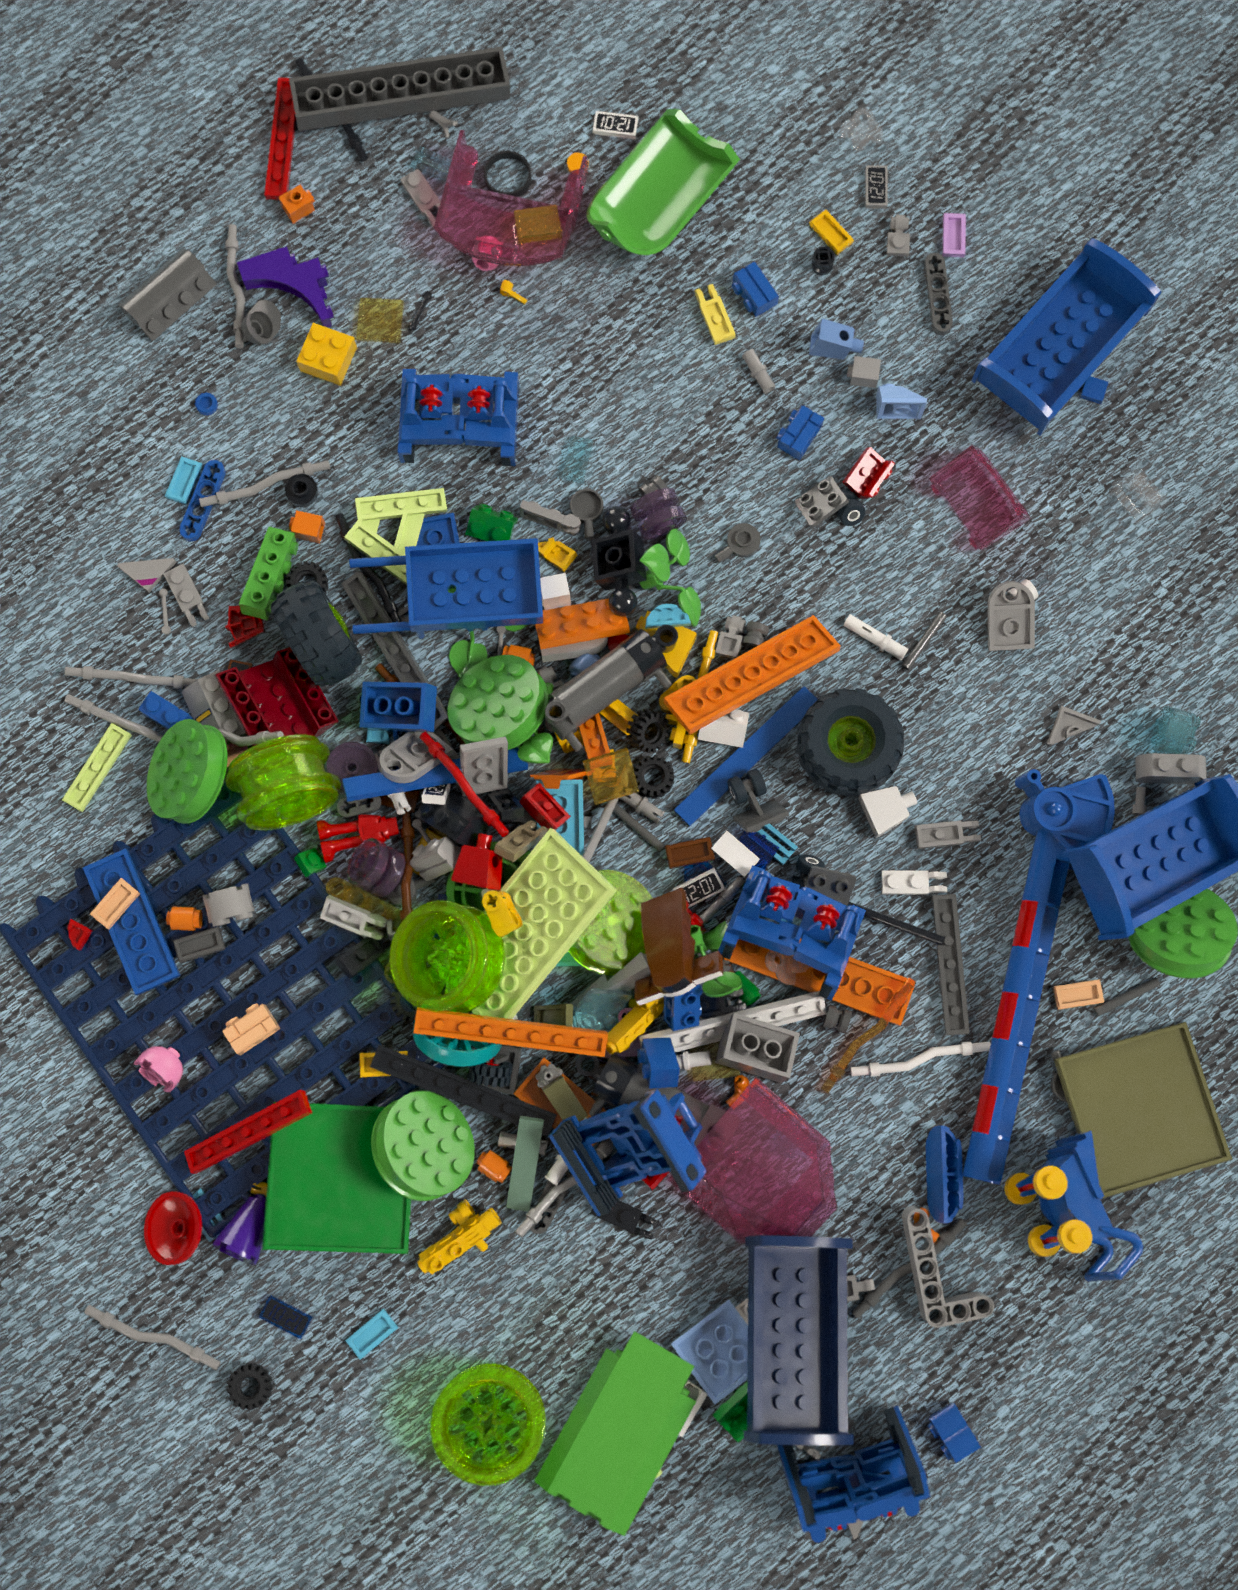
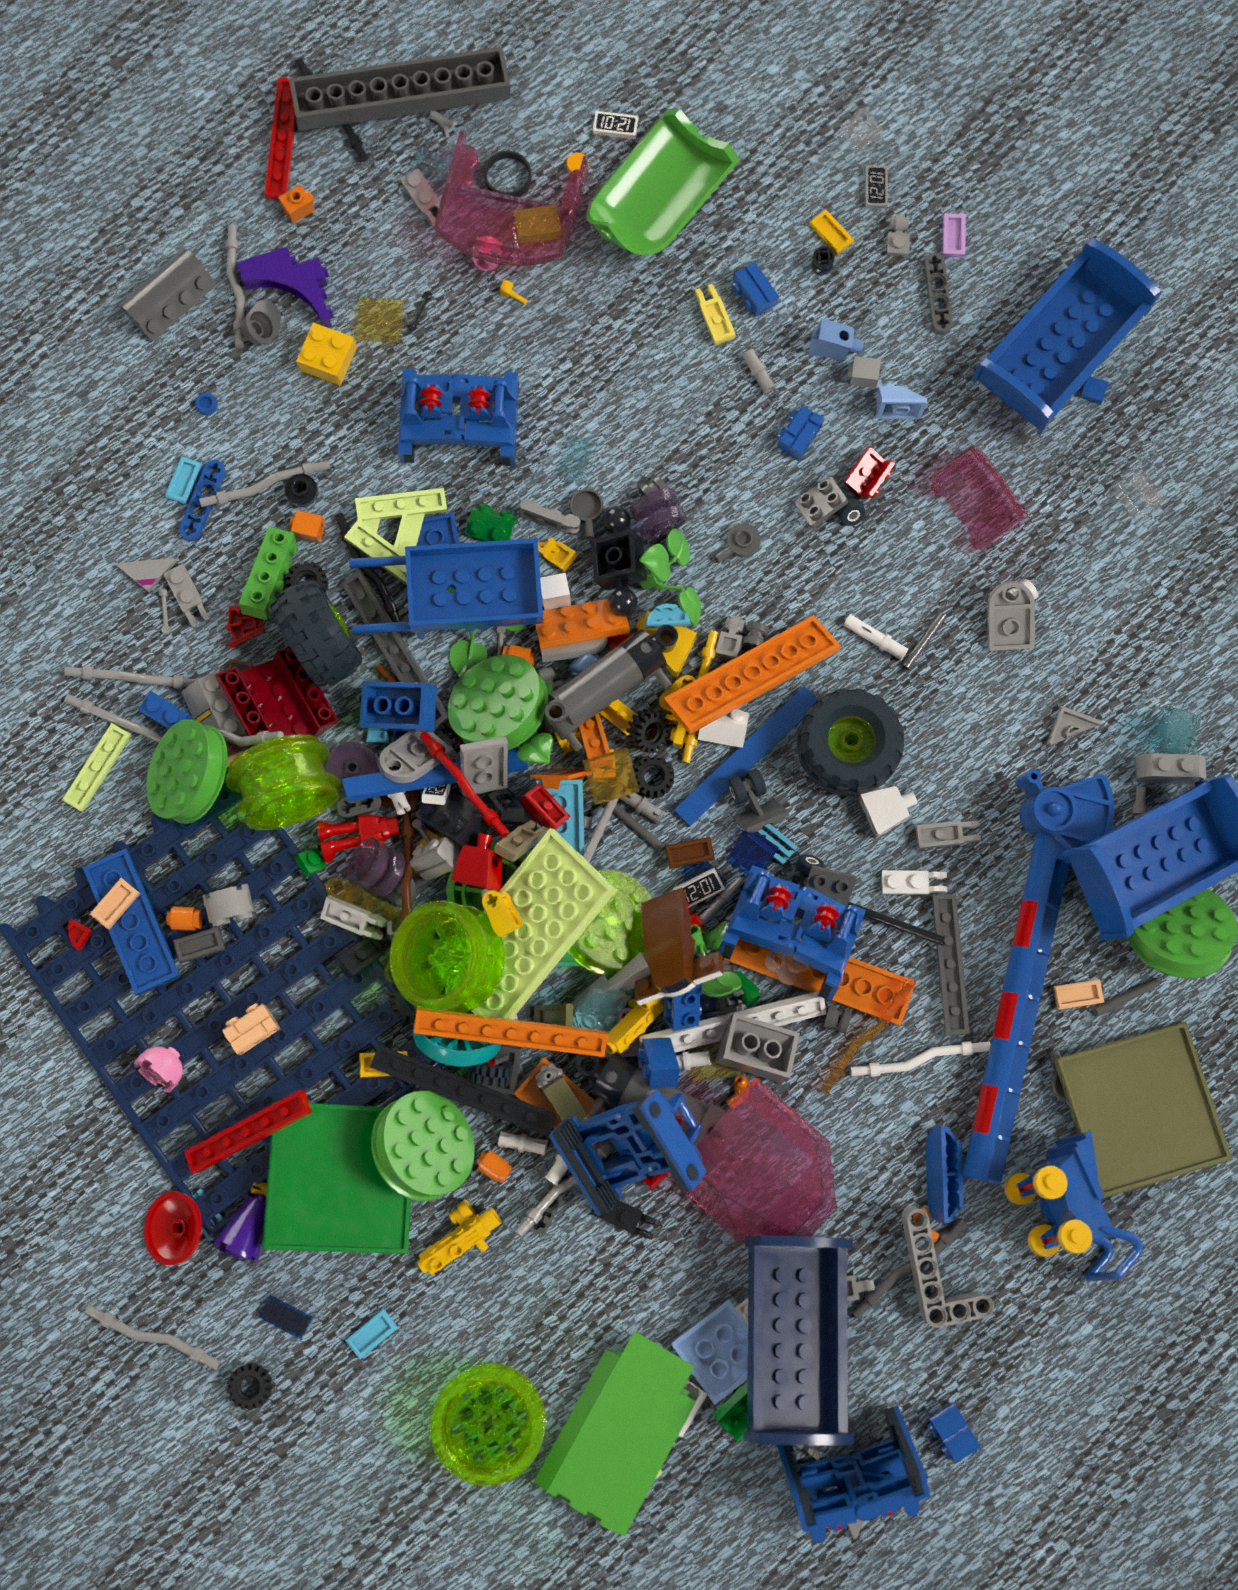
(525, 1163): sand green tile -> none
(735, 853): white sticker -> none

